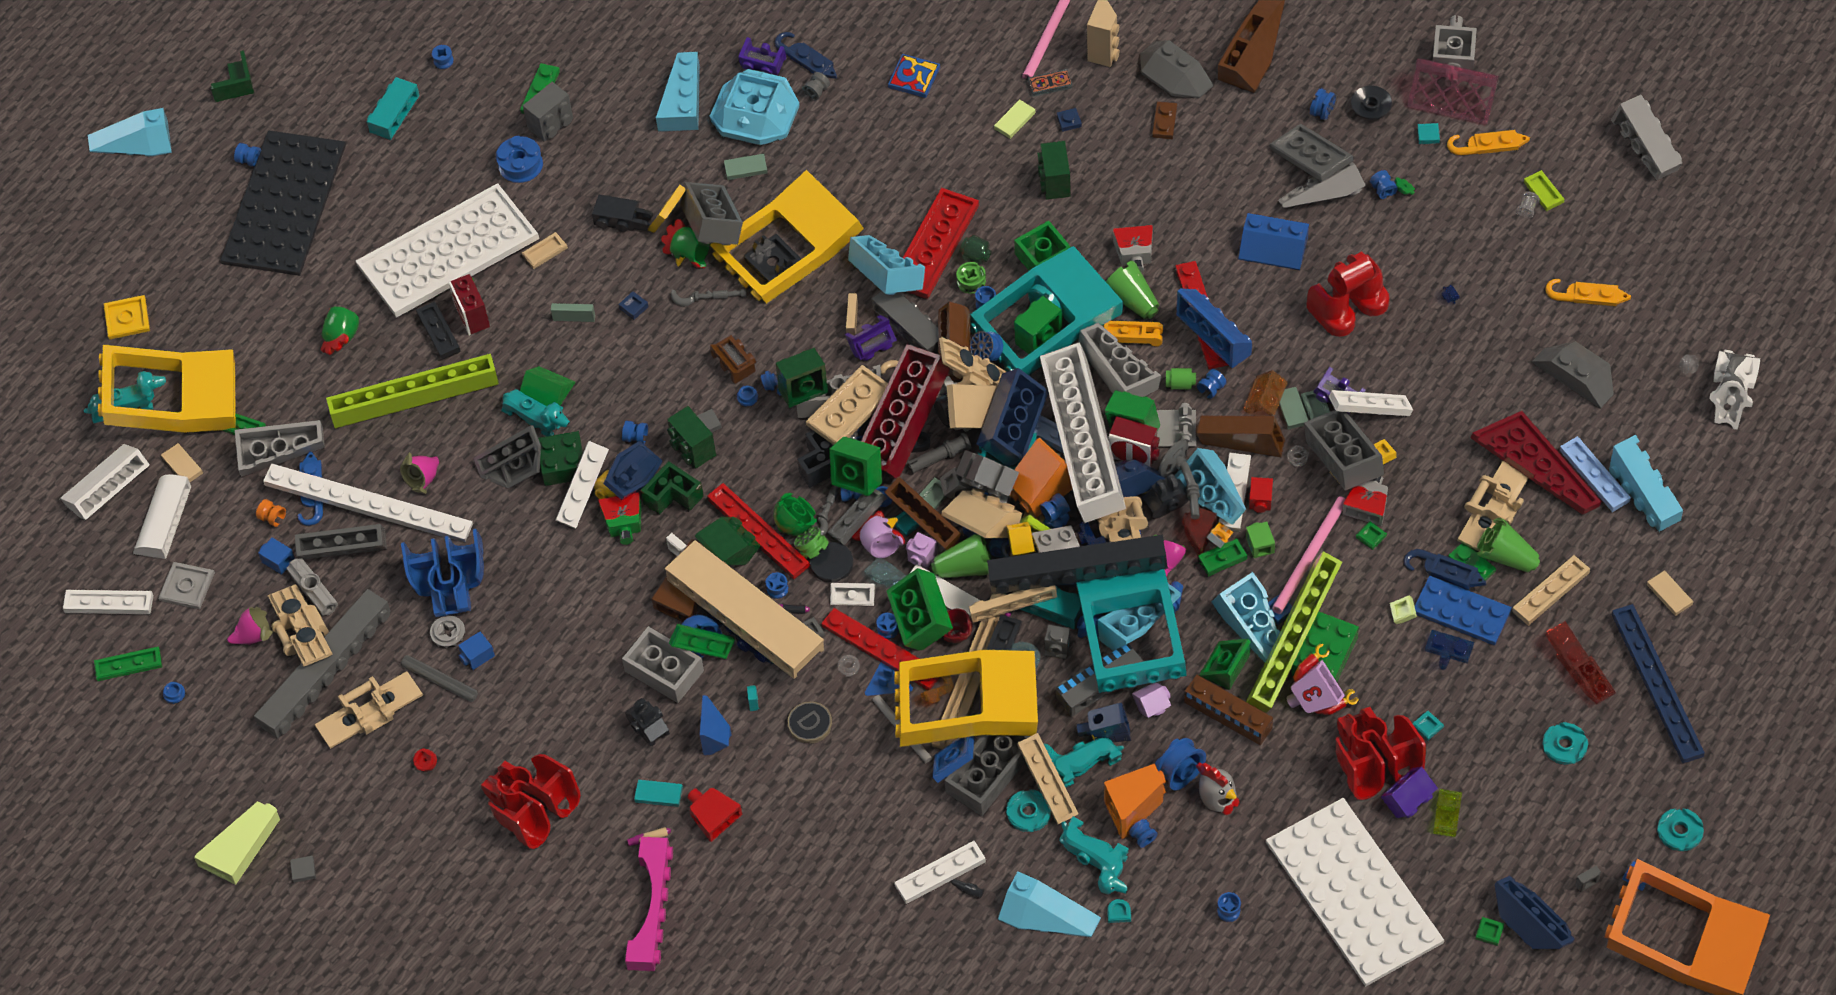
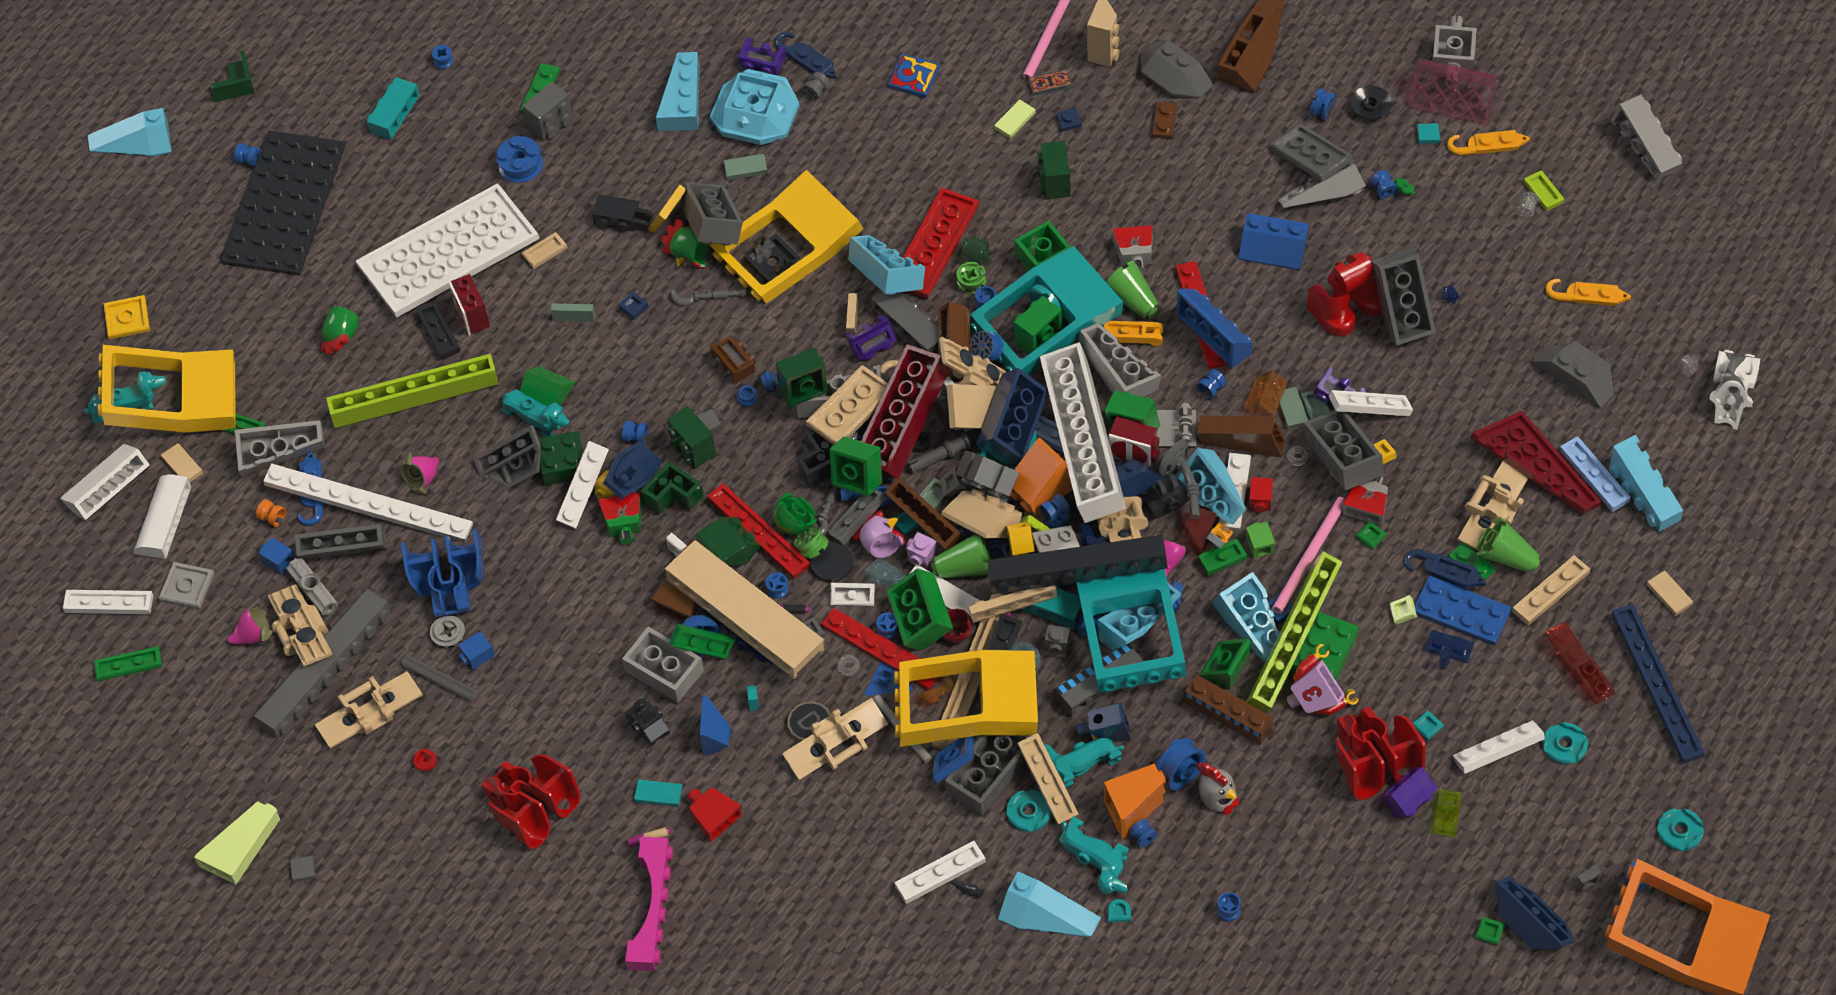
(173, 692): blue plate -> none
(832, 731): none -> tan piece
(1152, 699): lavender brick -> none
(1180, 378): bright green brick -> none
(1354, 891): white plate -> none
(1403, 296): none -> dark grey brick
(1498, 747): none -> white plate

